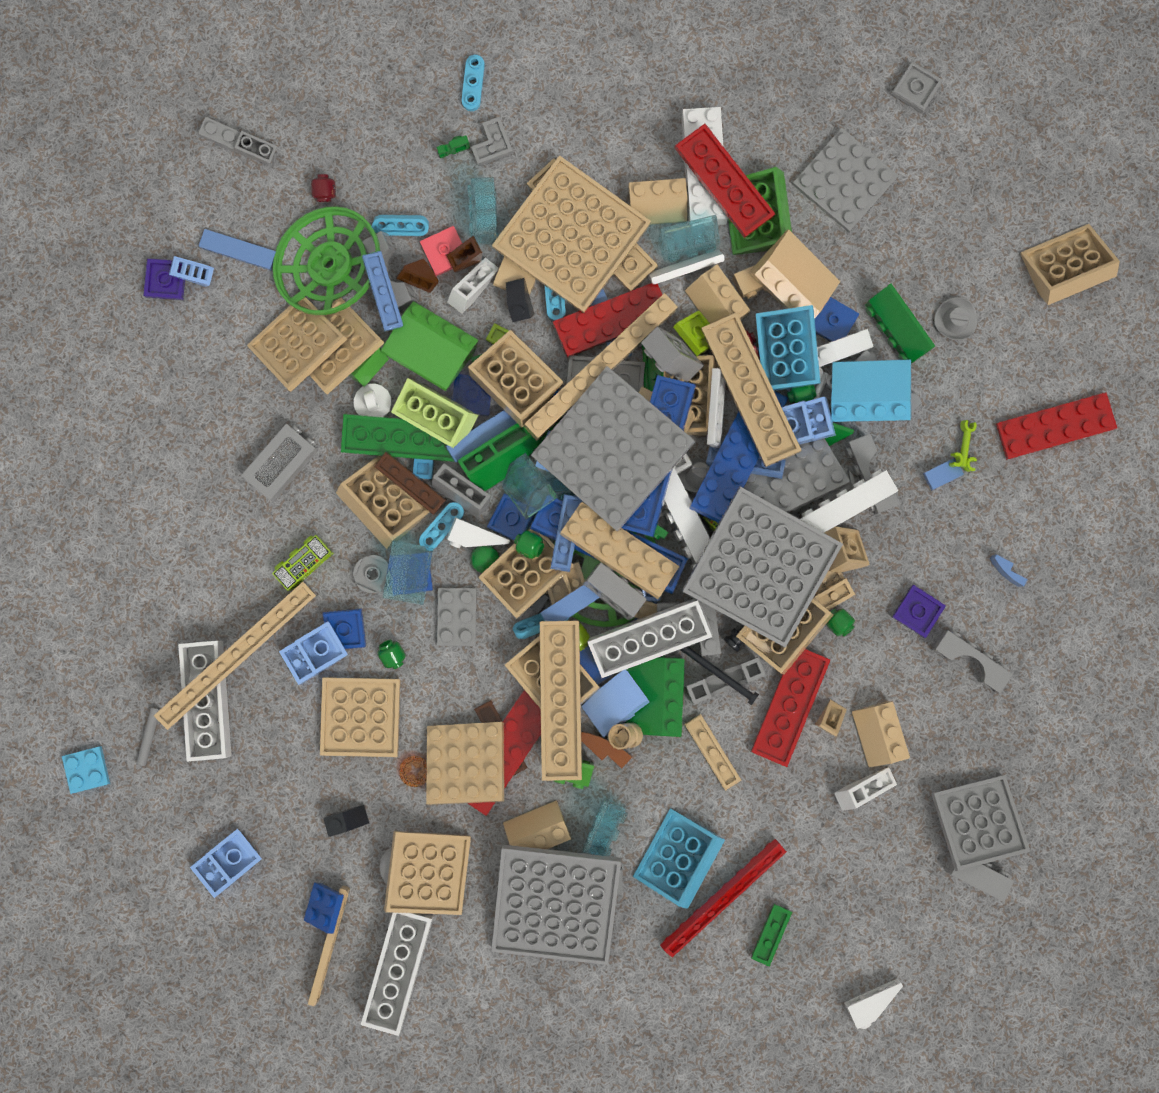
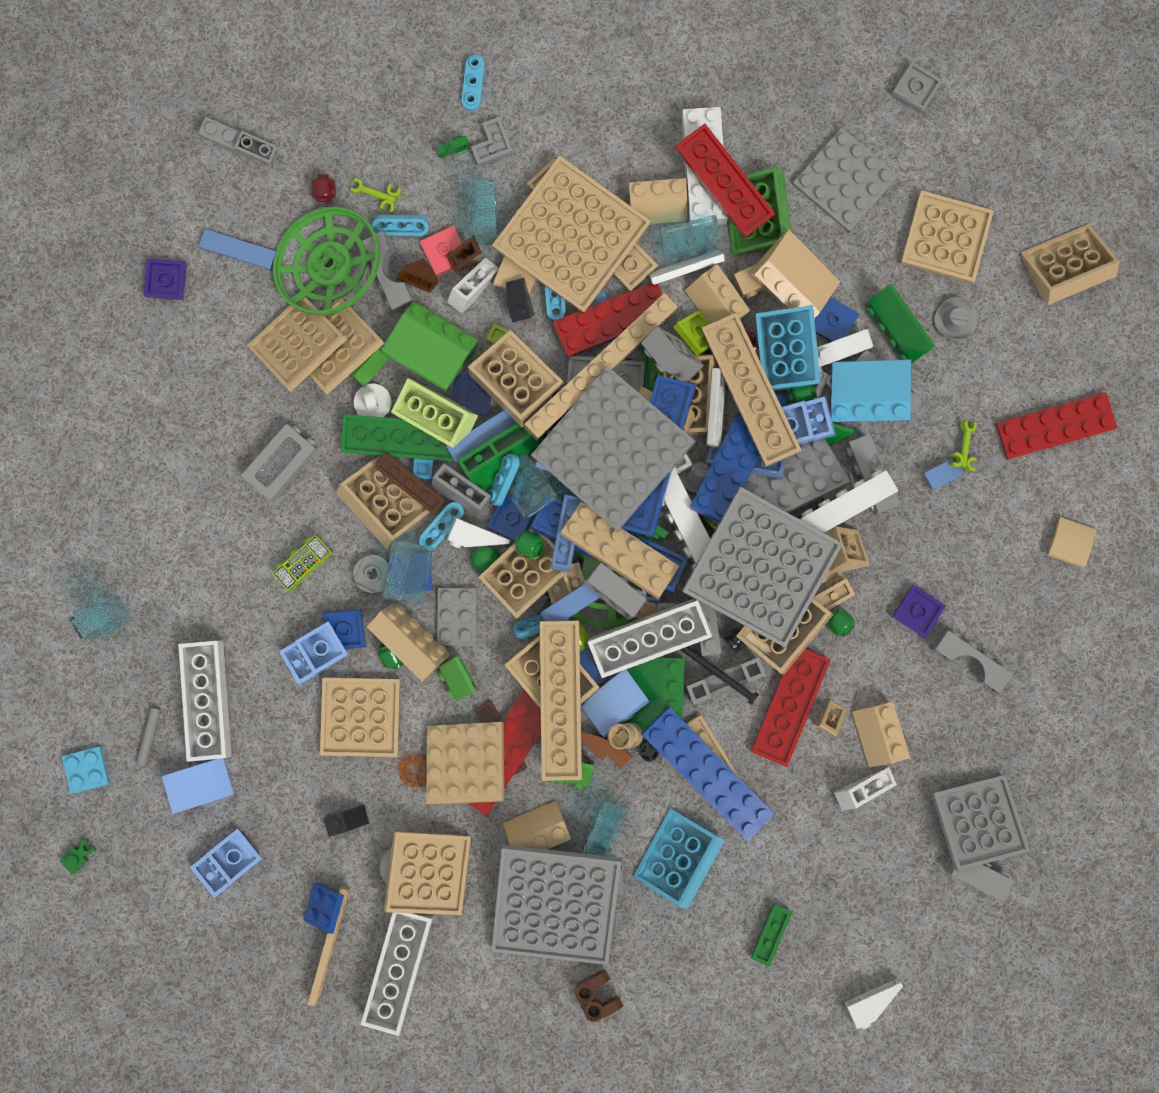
(76, 857): none -> green plate
(100, 618): none -> clear light blue brick
(197, 785): none -> light blue slope
(201, 267): light blue slope -> none
(234, 656): tan plate -> none
(382, 291): medium blue tile -> none
(389, 199): none -> lime bar
(408, 641): none -> tan brick
(457, 678): none -> bright green slope
(504, 479): none -> medium azure plate
(605, 1008): none -> reddish brown piece
(650, 753): none -> black wheel
(707, 773): none -> plate
(723, 898): red plate -> none
(947, 237): none -> tan plate
(1004, 568): medium blue slope -> none
(1071, 542): none -> tan slope

